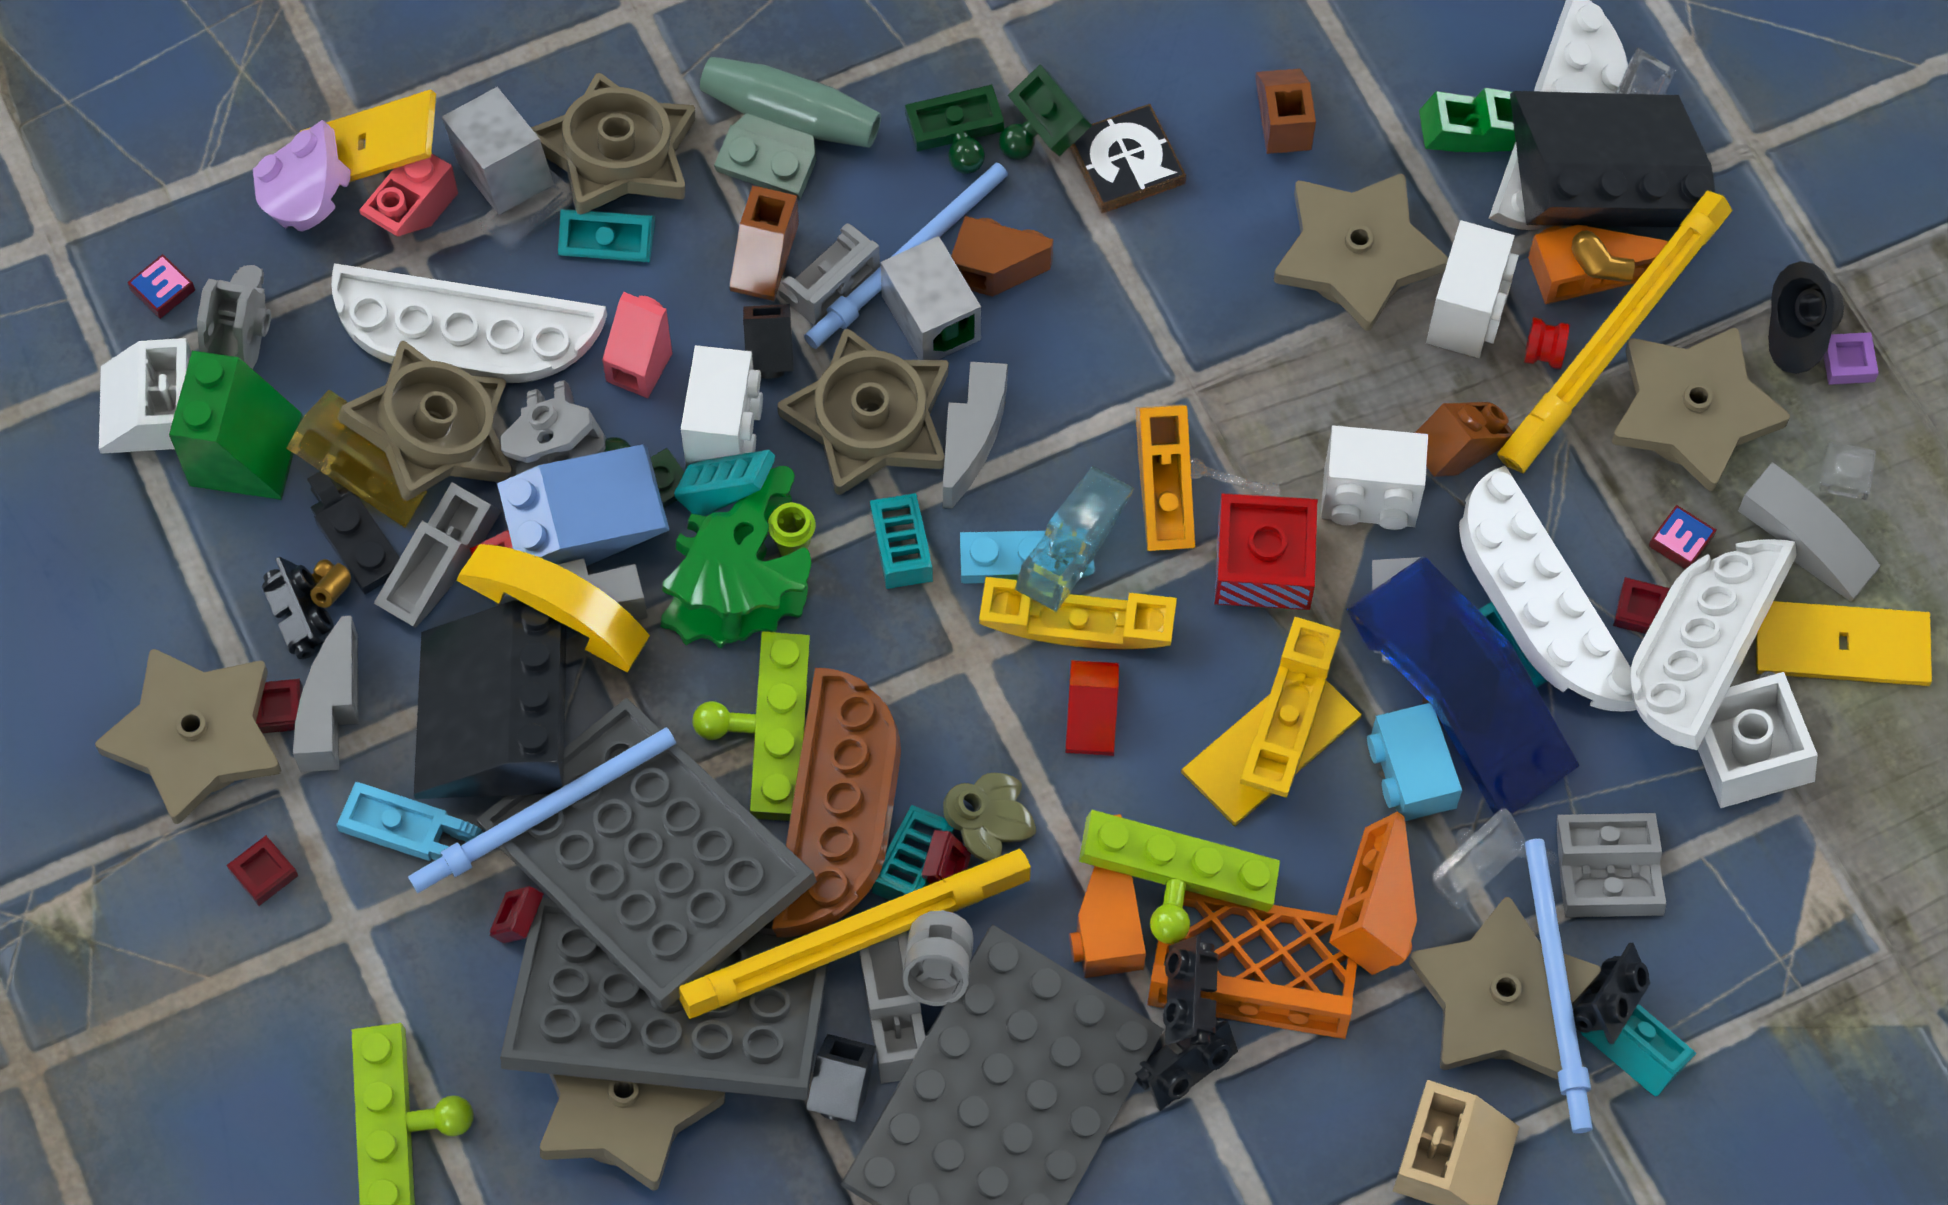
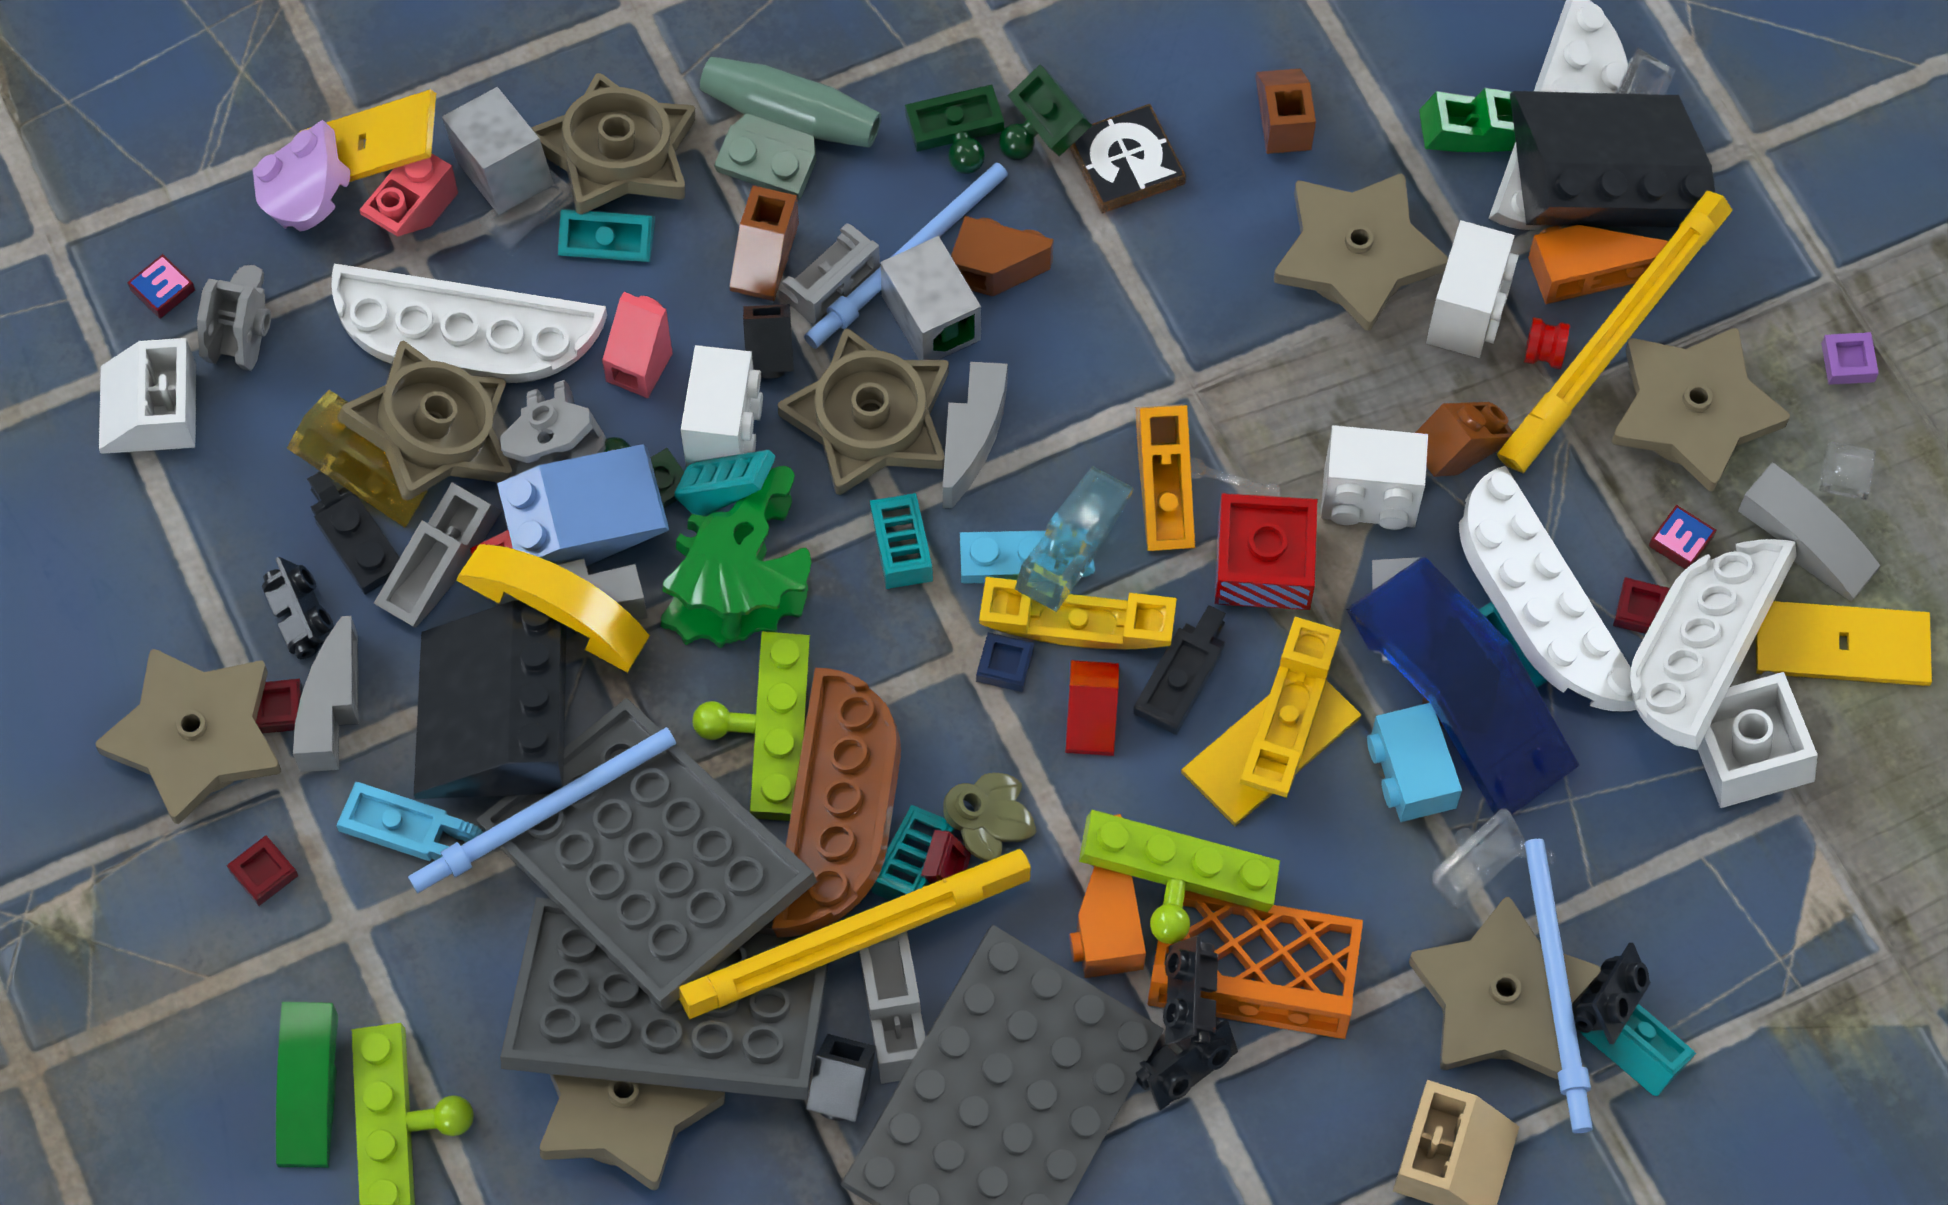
(232, 428): green slope -> none
(305, 1084): none -> green slope
(330, 581): pearl gold arm -> none
(516, 914): dark red tile -> none
(791, 527): lime cone -> none
(938, 958): light grey wheel -> none
(1005, 662): none -> dark blue tile
(1182, 672): none -> black hinge
(1379, 899): orange slope -> none
(1597, 261): pearl gold arm -> none
(1610, 865): light grey slope -> none
(1803, 316): black piece -> none

